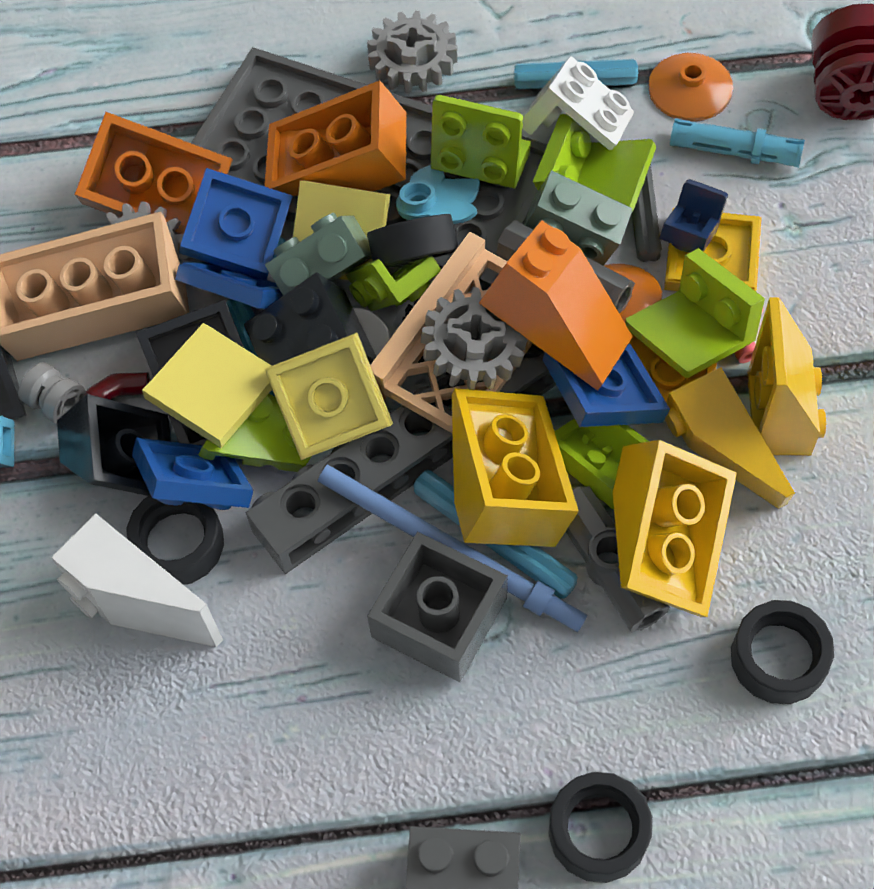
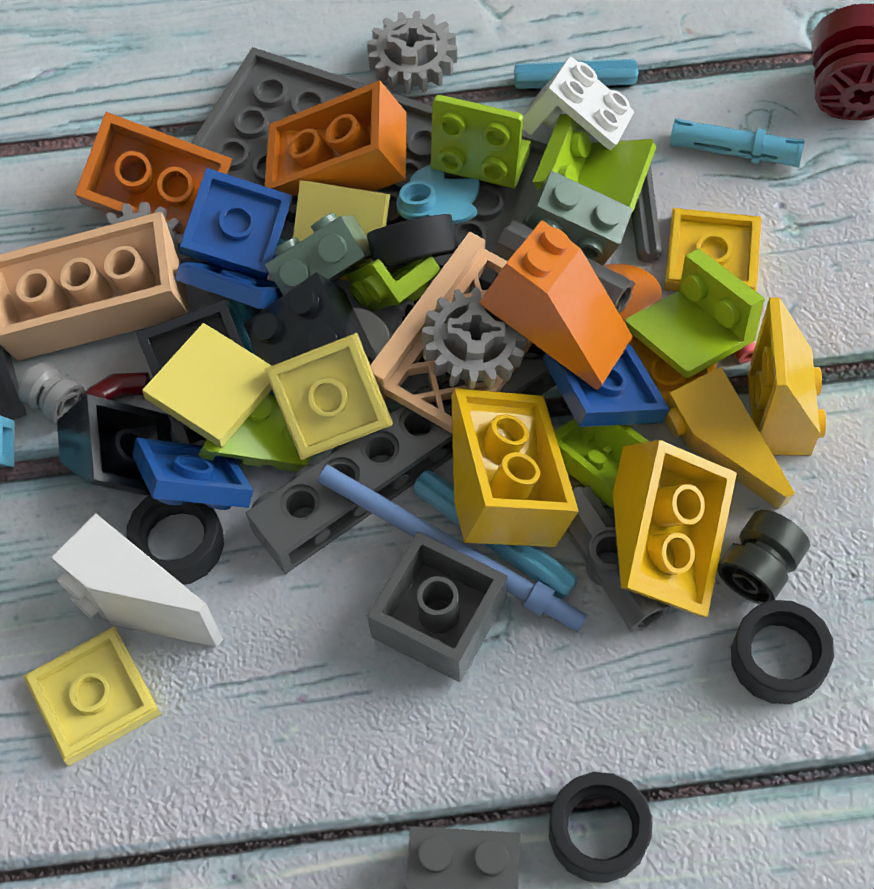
(91, 696): none -> light yellow tile
(690, 87): orange dish -> none
(695, 217): dark blue bracket -> none
(768, 552): none -> pearl dark grey wheel

